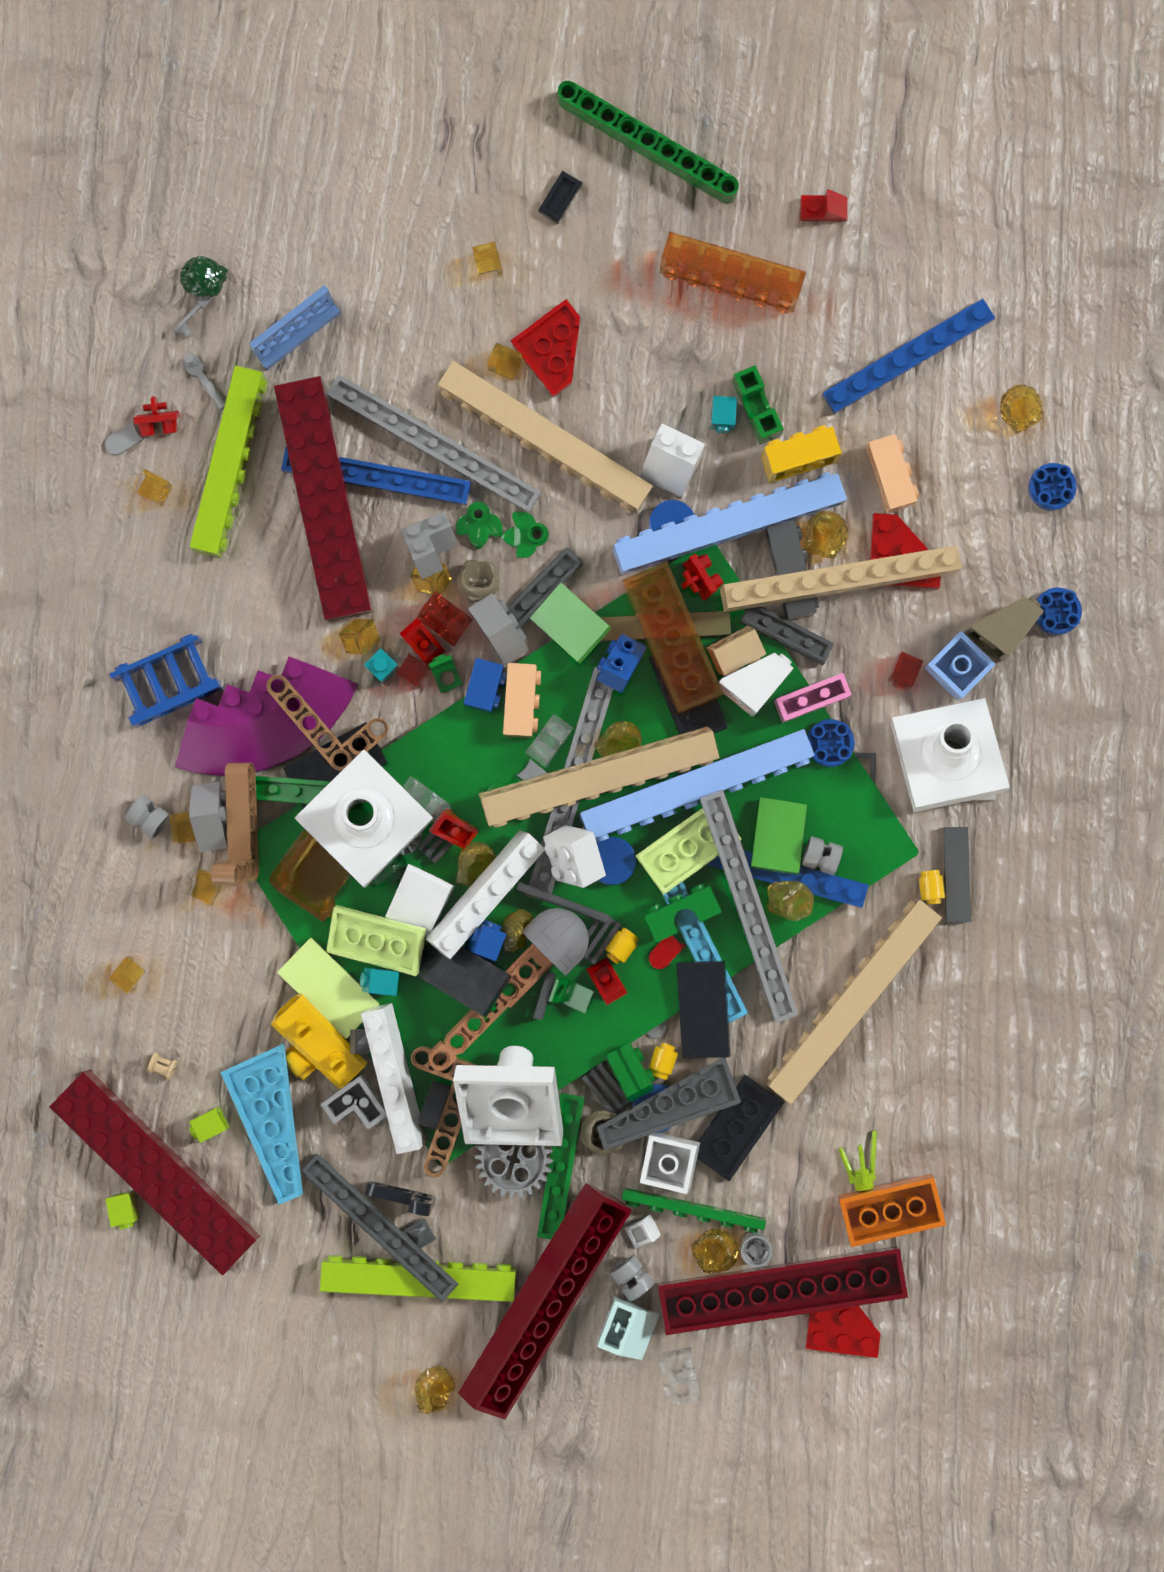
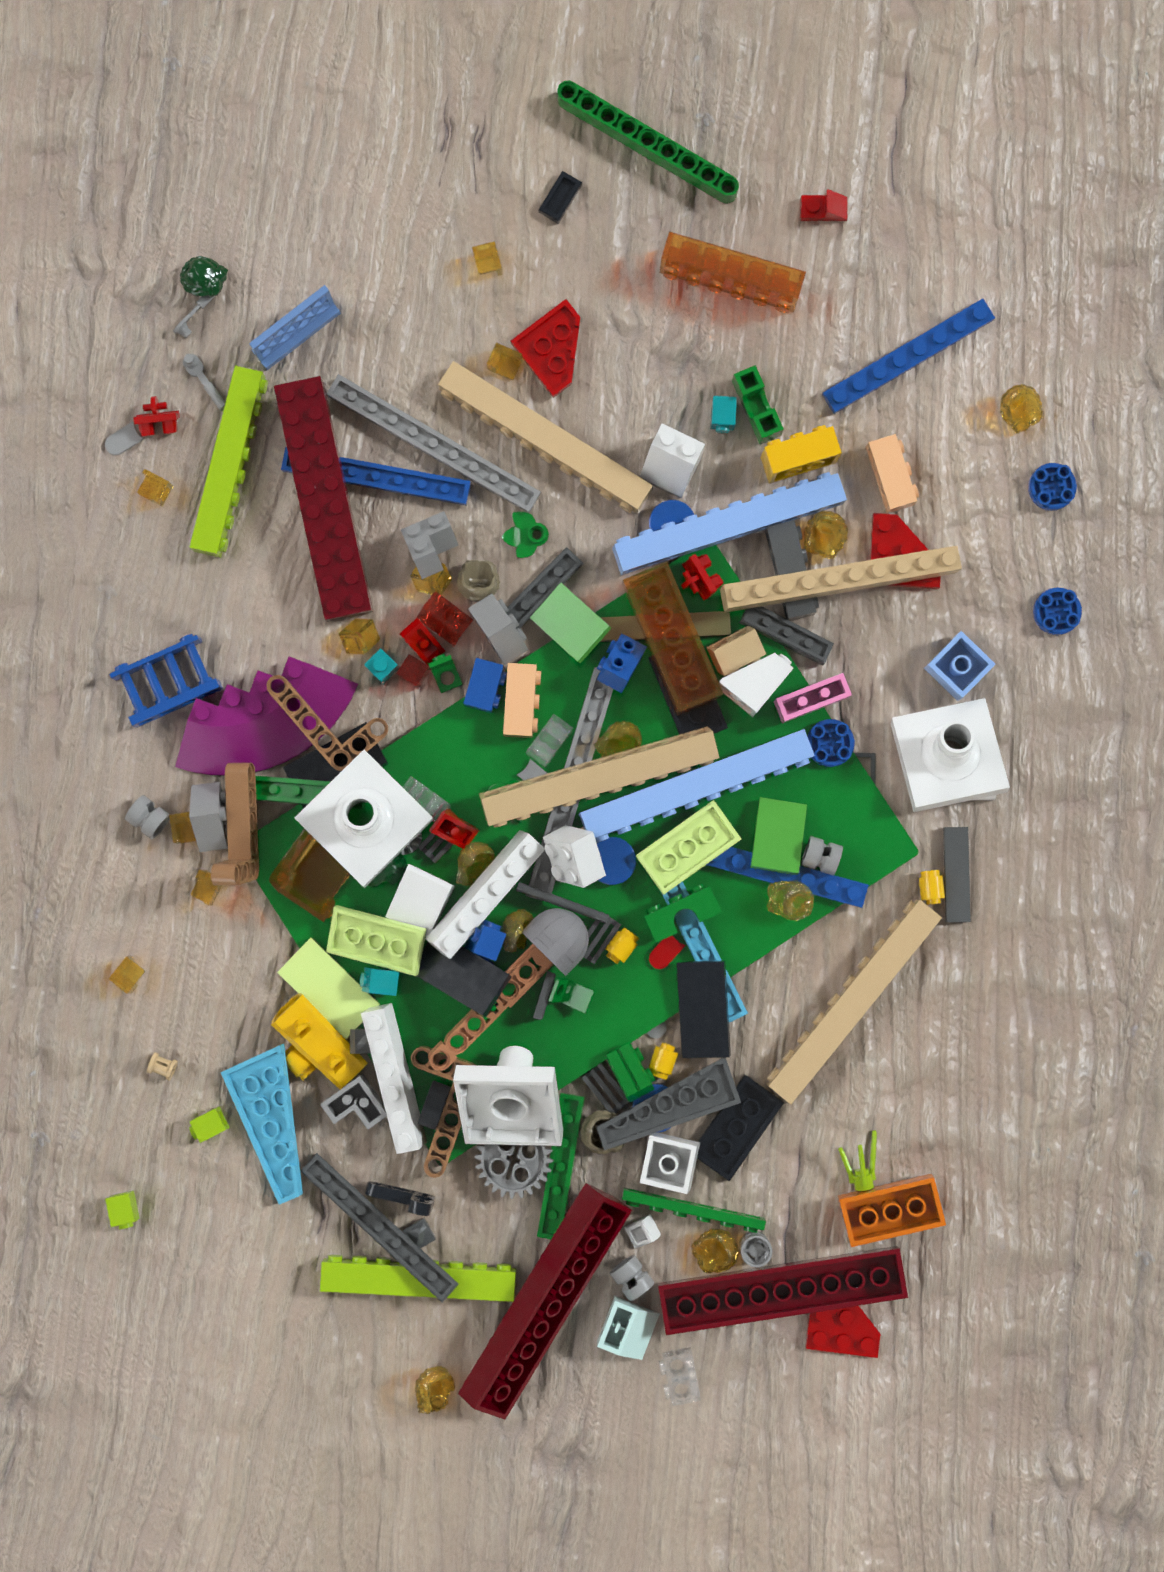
(154, 1171): dark red brick -> none
(479, 528): green plate -> none
(606, 981): red slope -> none
(748, 905): light grey plate -> none
(905, 671): clear red brick -> none
(1005, 628): dark tan slope -> none

